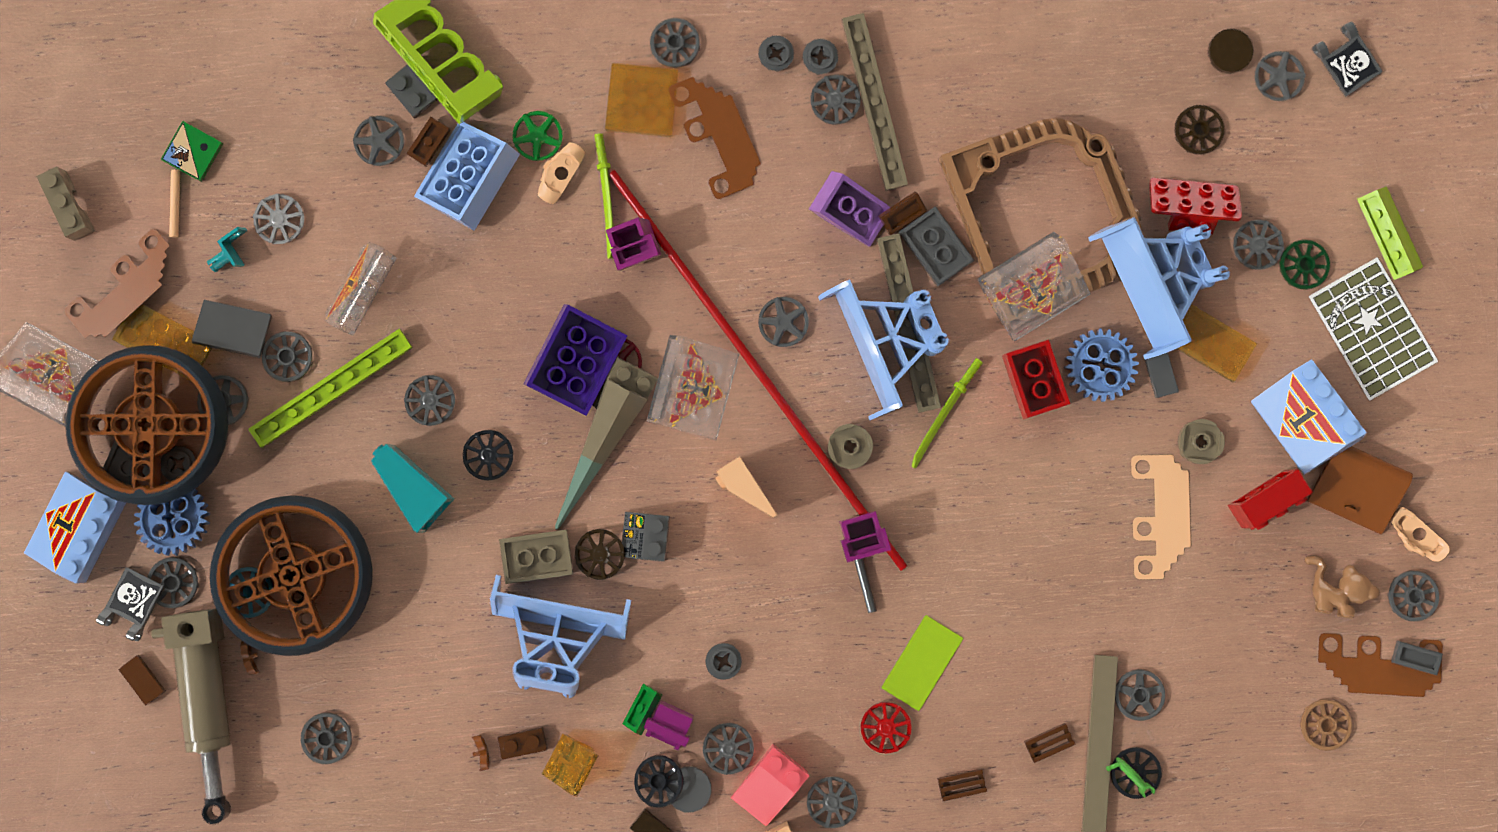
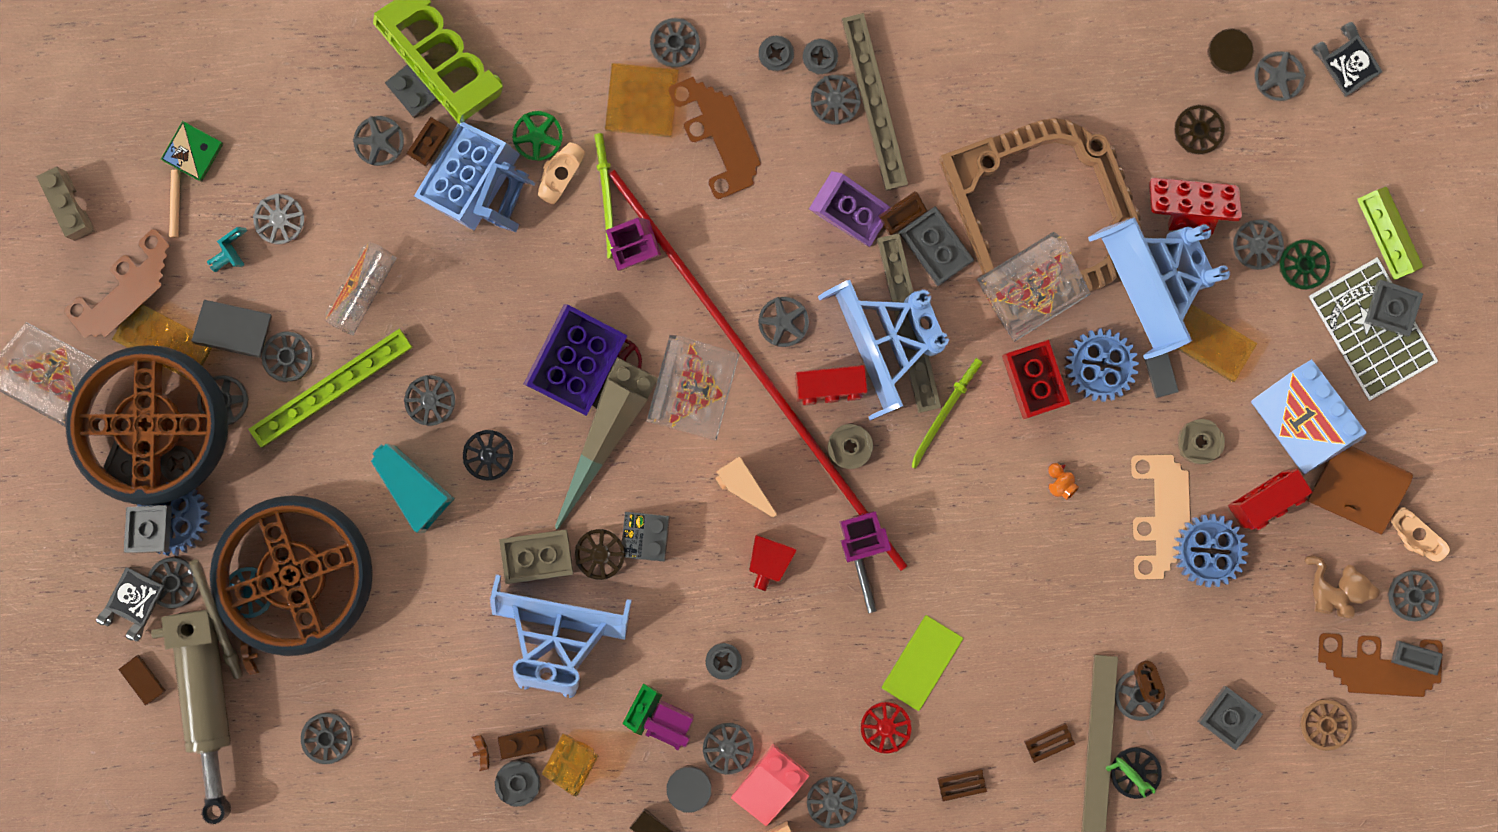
(74, 529): light blue slope -> none
(147, 529): none -> plate
(230, 656): none -> dark tan bar
(516, 181): none -> medium blue panel
(517, 783): none -> dark grey tile
(659, 781): black wheel -> none
(769, 561): none -> red torso
(831, 384): none -> red brick
(1065, 484): none -> orange animal
(1154, 679): none -> reddish brown beam
(1211, 530): none -> medium blue gear
(1230, 717): none -> dark grey plate
(1393, 308): none -> dark grey plate

